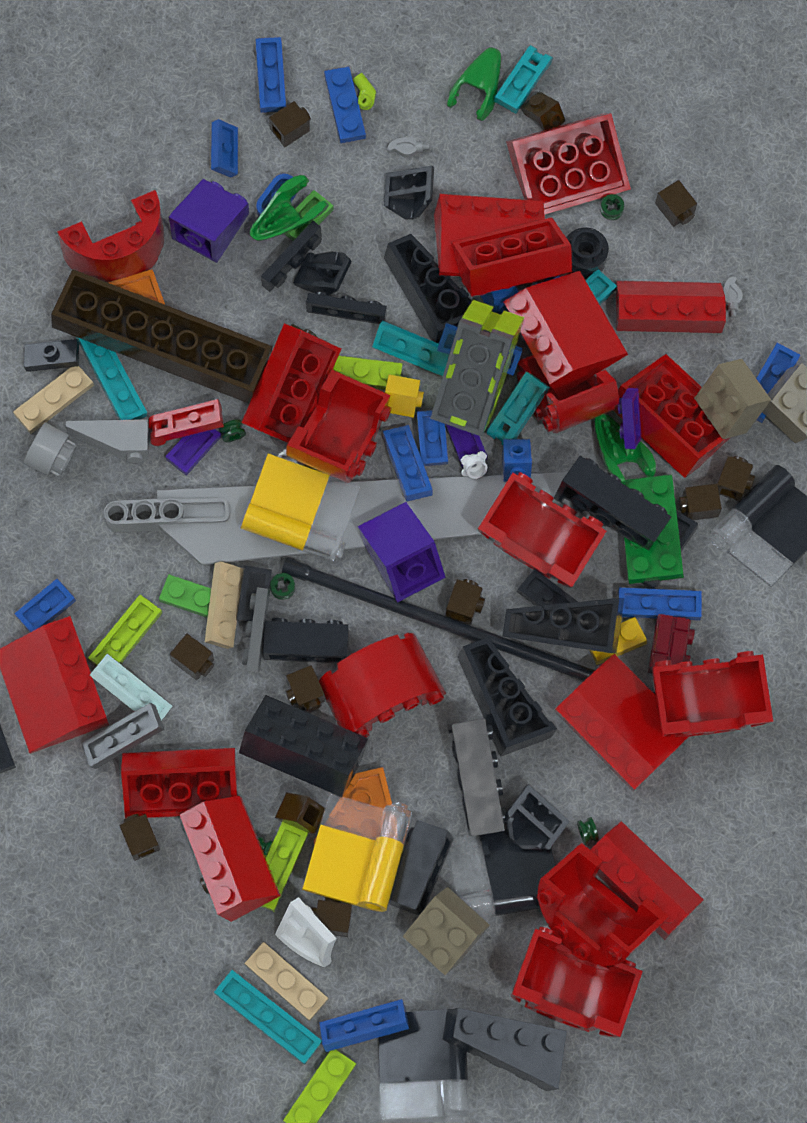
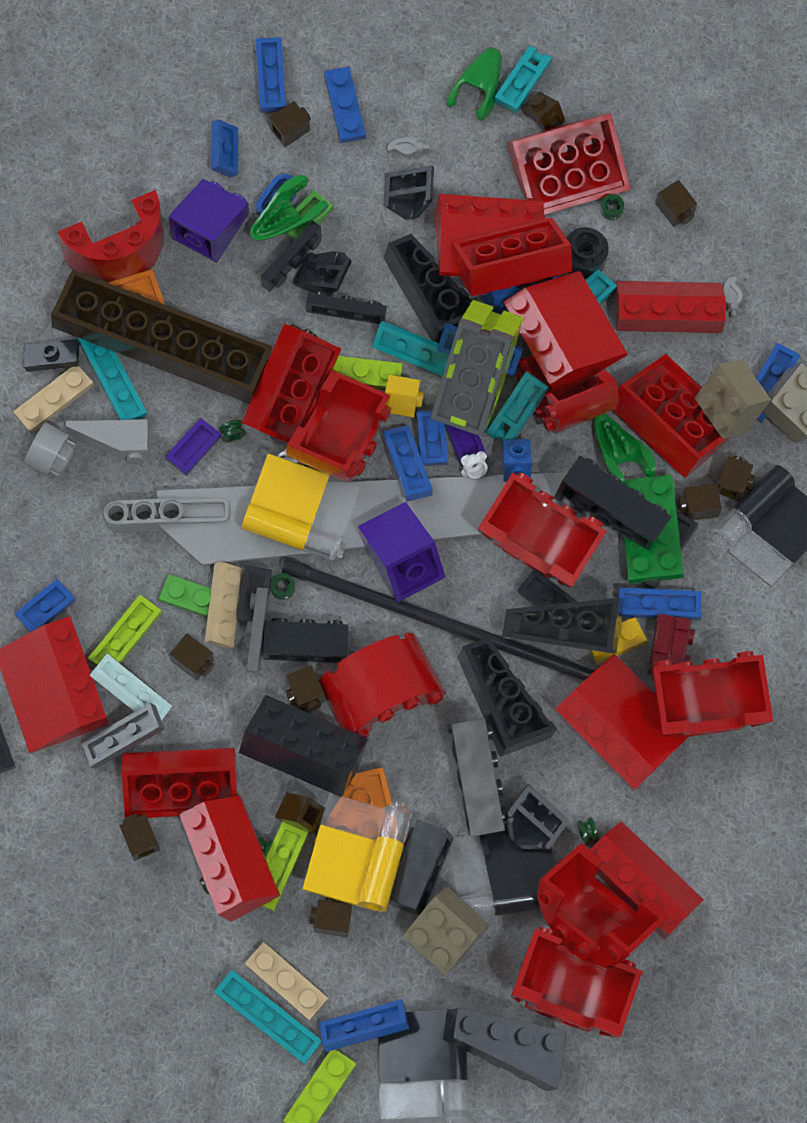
(185, 422): red plate -> none
(306, 934): white plate -> none
(367, 92): lime arm -> none
(465, 601): dark brown brick -> none
(631, 427): dark purple plate -> none

